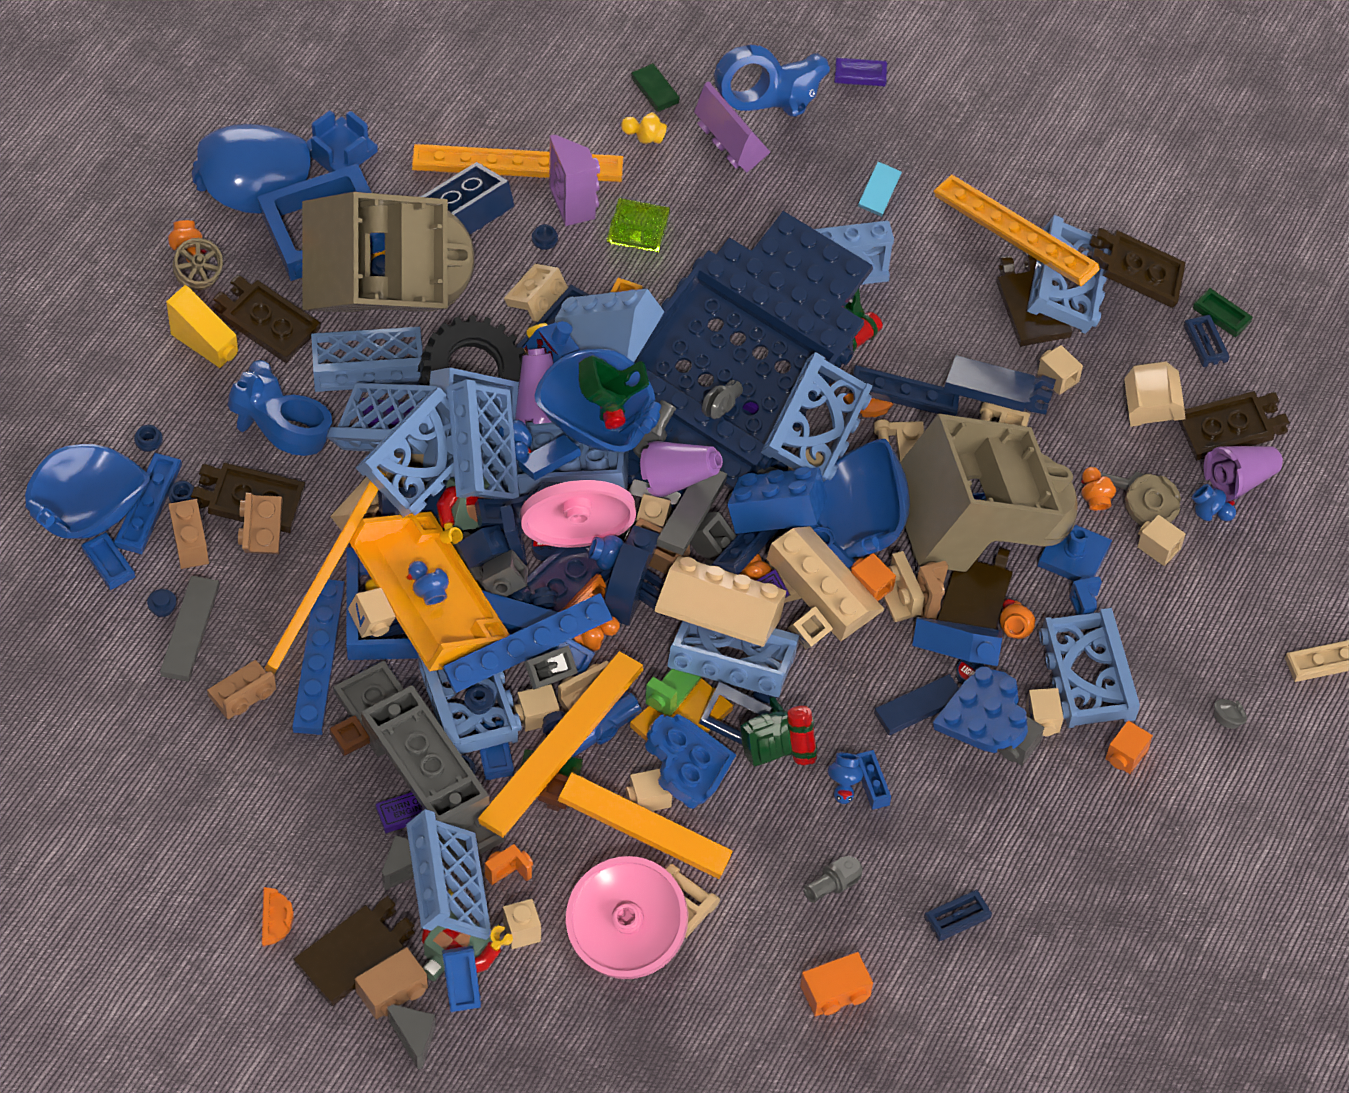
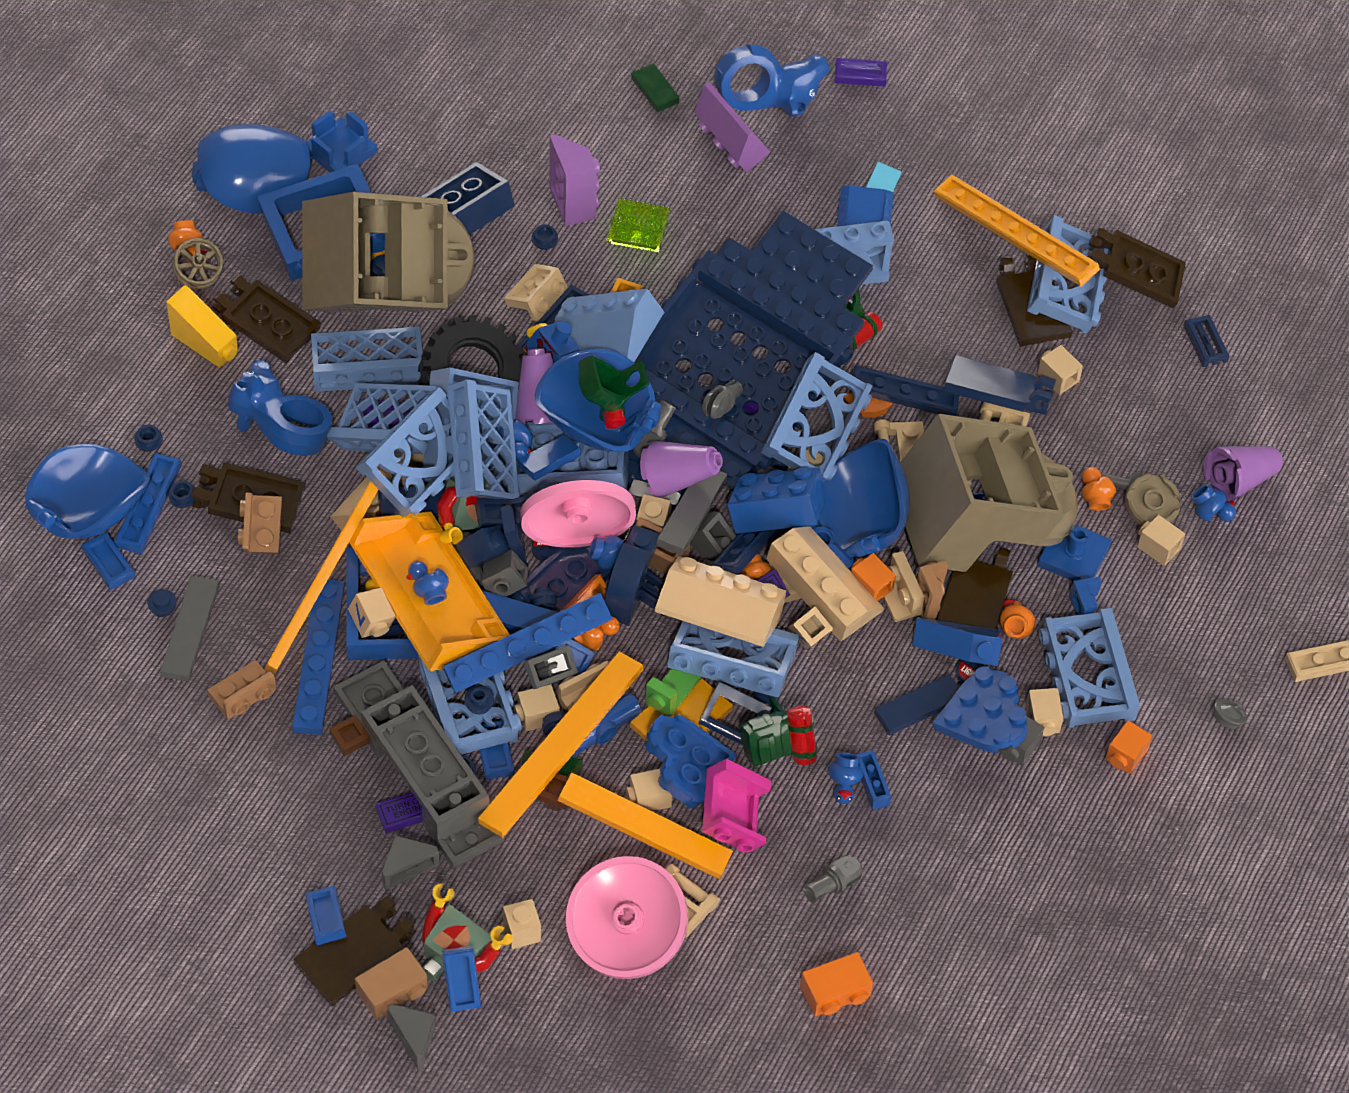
(188, 533): medium nougat brick -> none
(277, 916): orange tile -> none
(325, 915): none -> blue tile
(432, 875): medium blue fence -> none
(502, 161): light orange tile -> none
(505, 862): orange bracket -> none
(647, 131): yellow animal -> none
(733, 805): none -> dark pink panel
(864, 205): none -> blue slope
(960, 926): dark blue tile -> none
(1154, 394): tan slope -> none
(1223, 312): dark green tile -> none
(1232, 422): dark brown tile -> none

